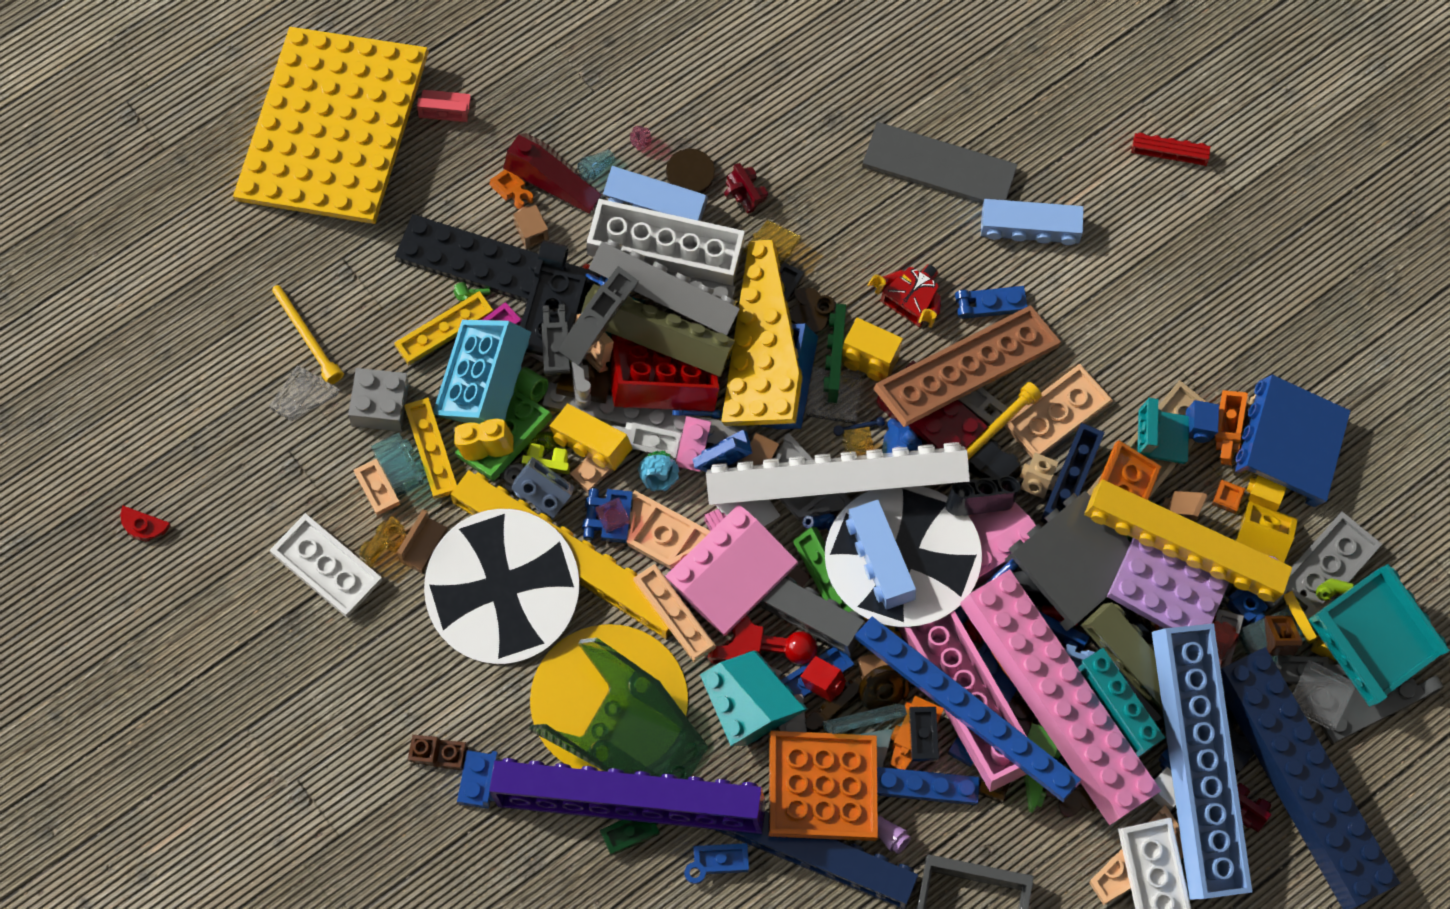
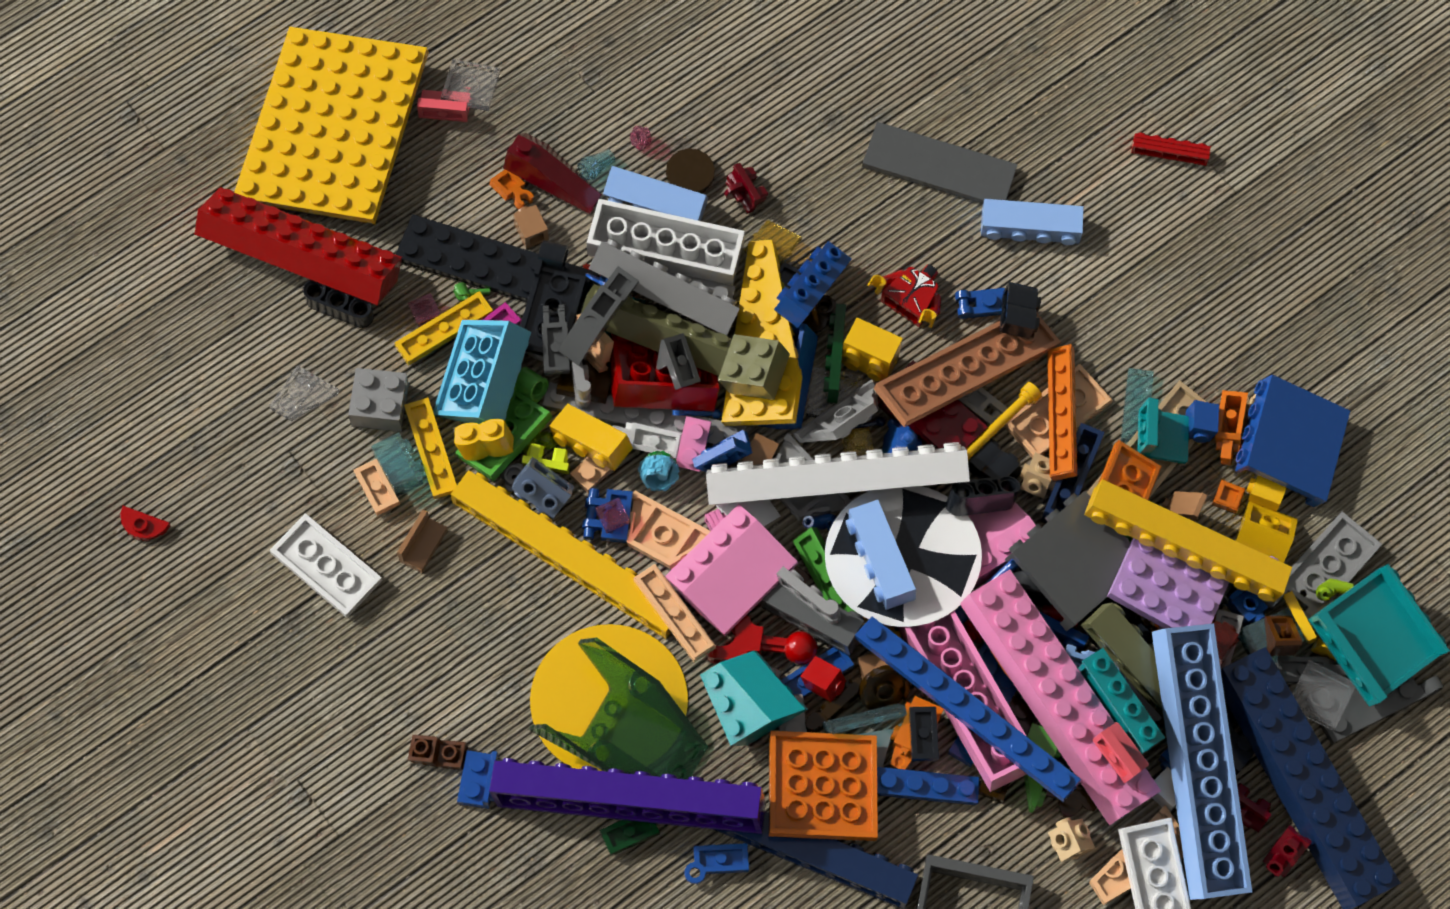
(298, 245): none -> red brick
(330, 372): yellow piece -> none
(345, 312): none -> black beam
(373, 549): clear yellow plate -> none
(424, 309): none -> clear pink plate
(471, 84): none -> clear tile
(501, 586): sticker -> none
(677, 357): none -> dark grey slope
(754, 366): none -> olive brick
(809, 595): none -> light grey plate
(812, 284): none -> blue brick
(842, 417): none -> light grey wing
(892, 835): lavender cone -> none
(1019, 310): none -> black brick
(1062, 413): none -> orange tile
(1071, 839): none -> tan brick
(1120, 752): none -> coral panel
(1137, 392): none -> clear light blue tile
(1286, 852): none -> dark red hips

